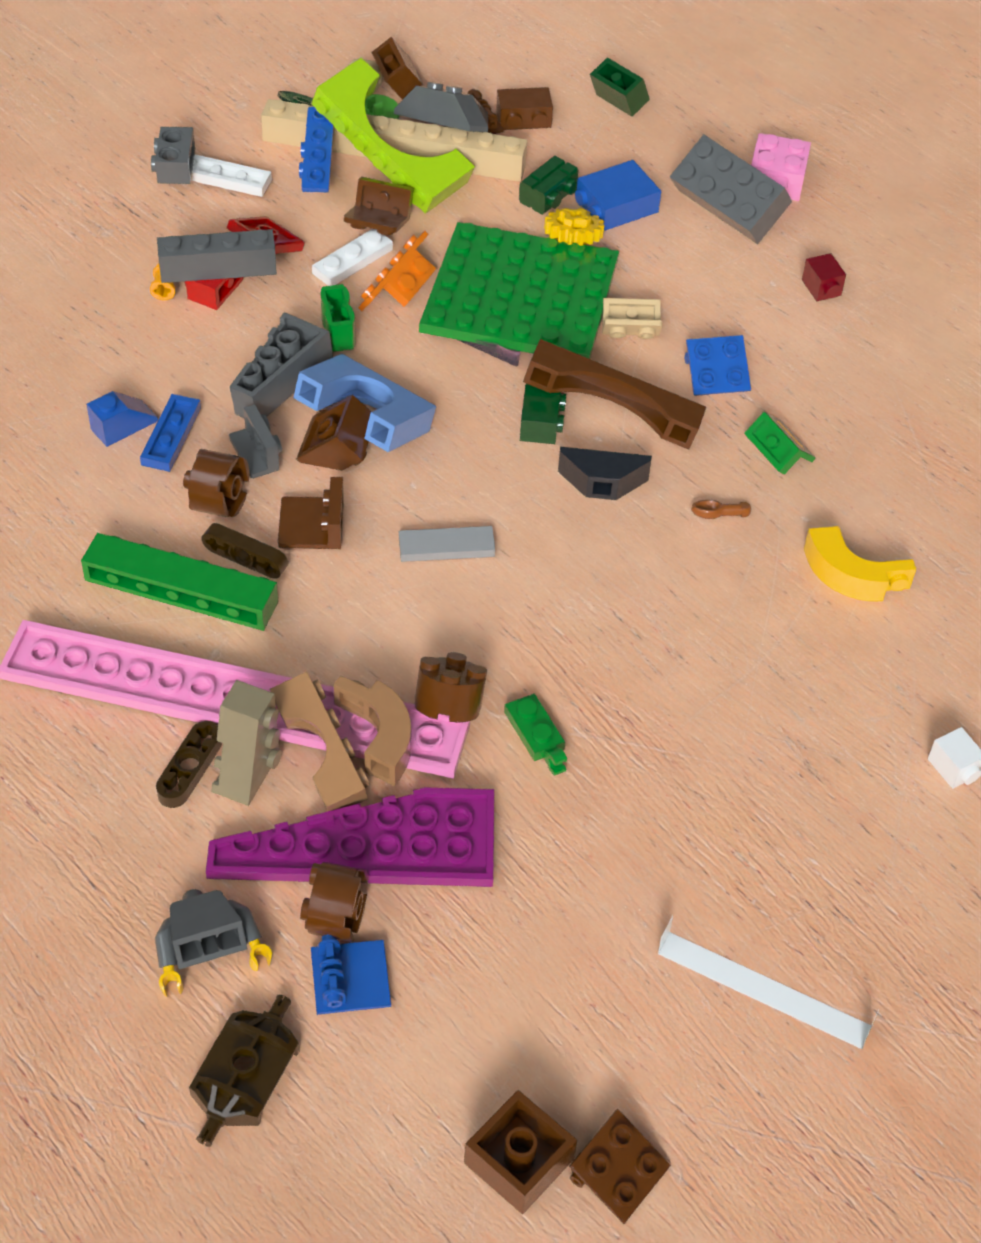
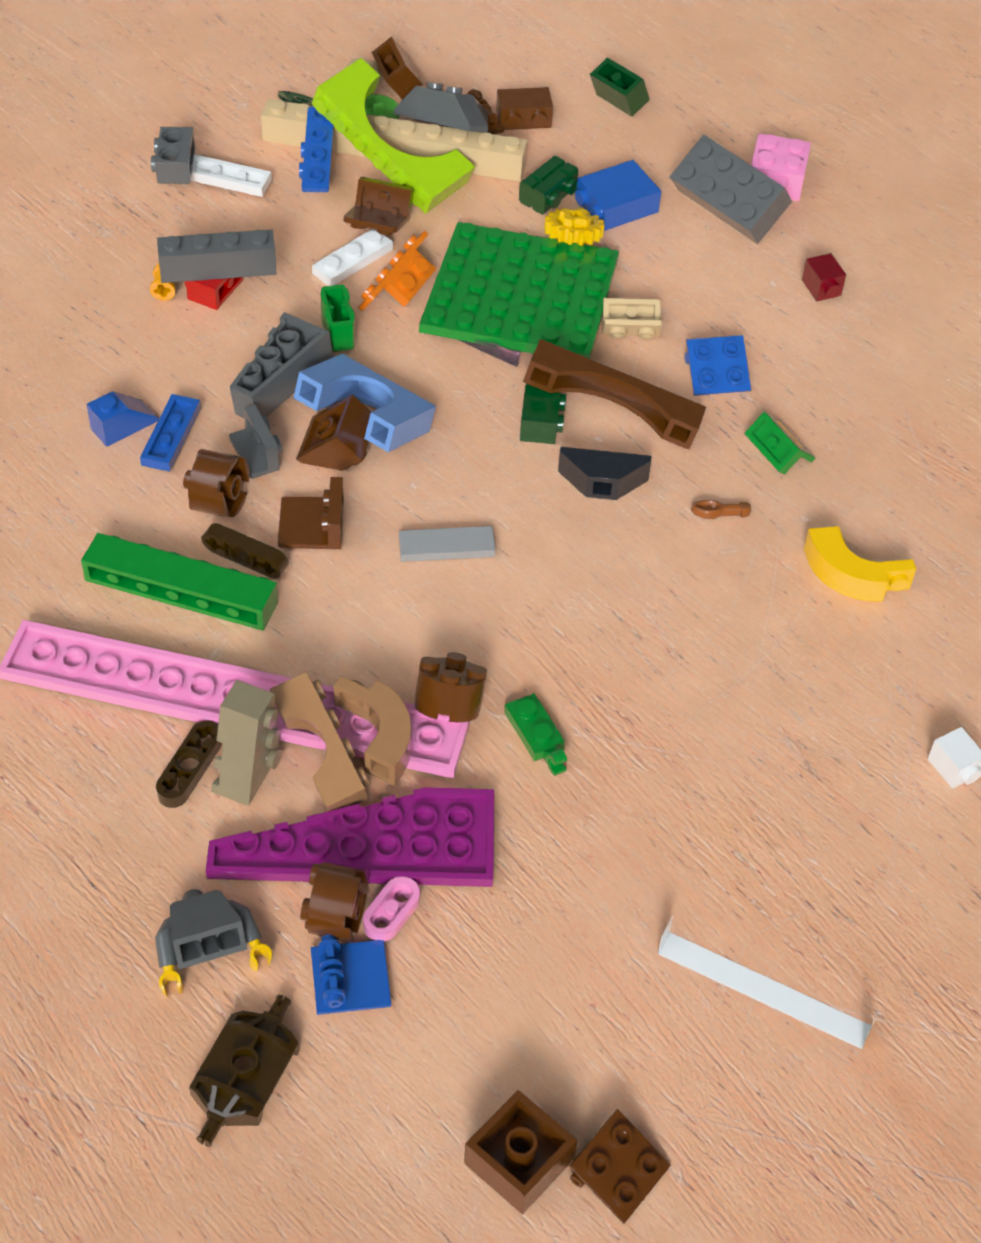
(283, 239): red plate -> none
(390, 911): none -> bright pink plate

